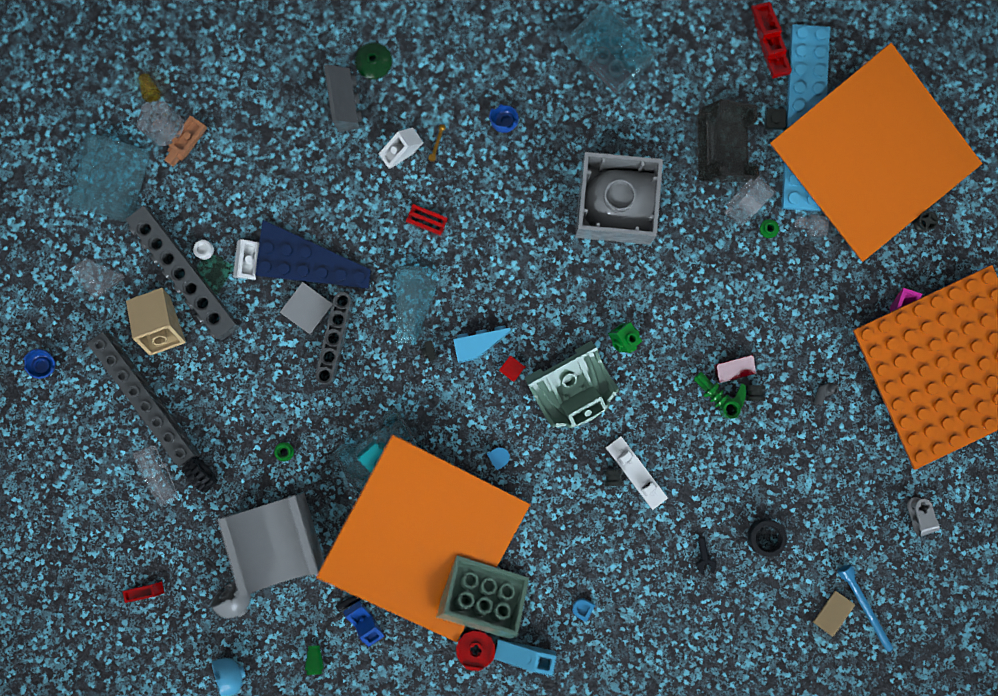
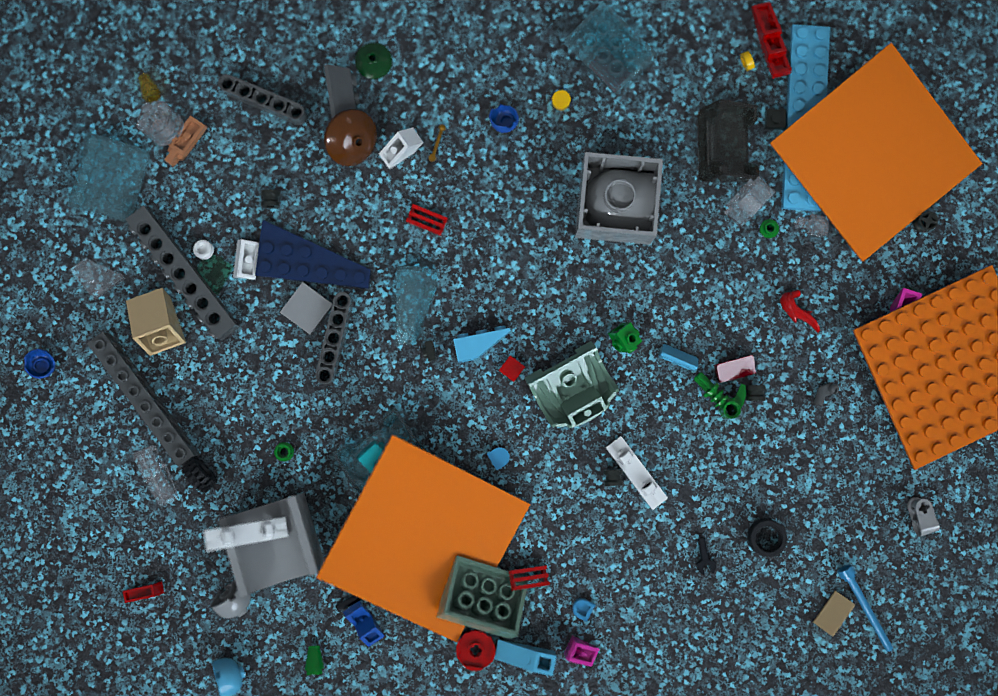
(245, 534): none -> white hinge
(256, 93): none -> dark grey beam
(270, 199): none -> pearl dark grey wheel
(342, 136): none -> reddish brown dish
(543, 575): none -> red tile
(561, 100): none -> yellow tile
(580, 652): none -> dark pink slope
(678, 357): none -> medium azure slope
(747, 60): none -> yellow tile
(790, 307): none -> red piece

